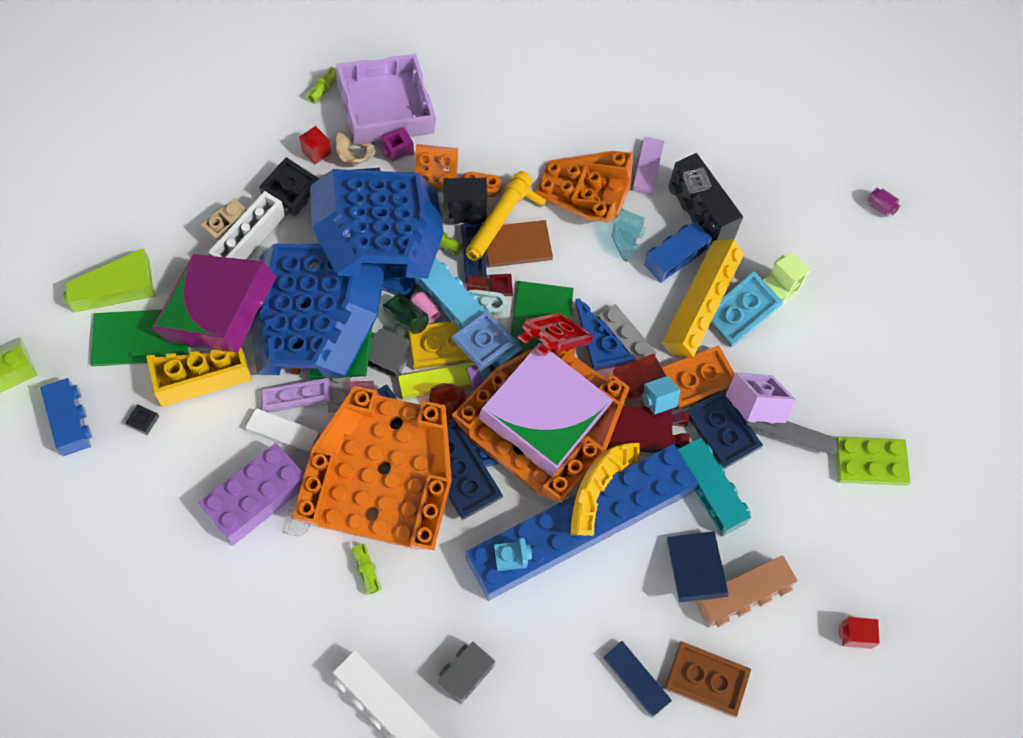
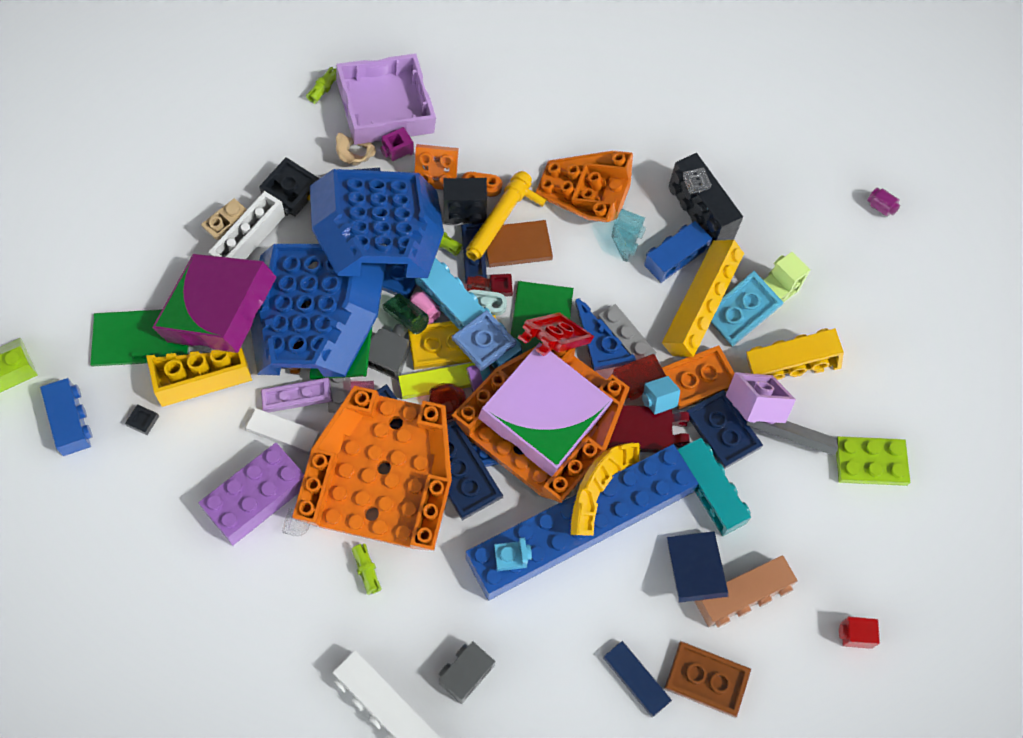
(112, 284): lime slope -> none
(315, 145): red brick -> none
(648, 165): lavender tile -> none
(798, 355): none -> yellow wedge

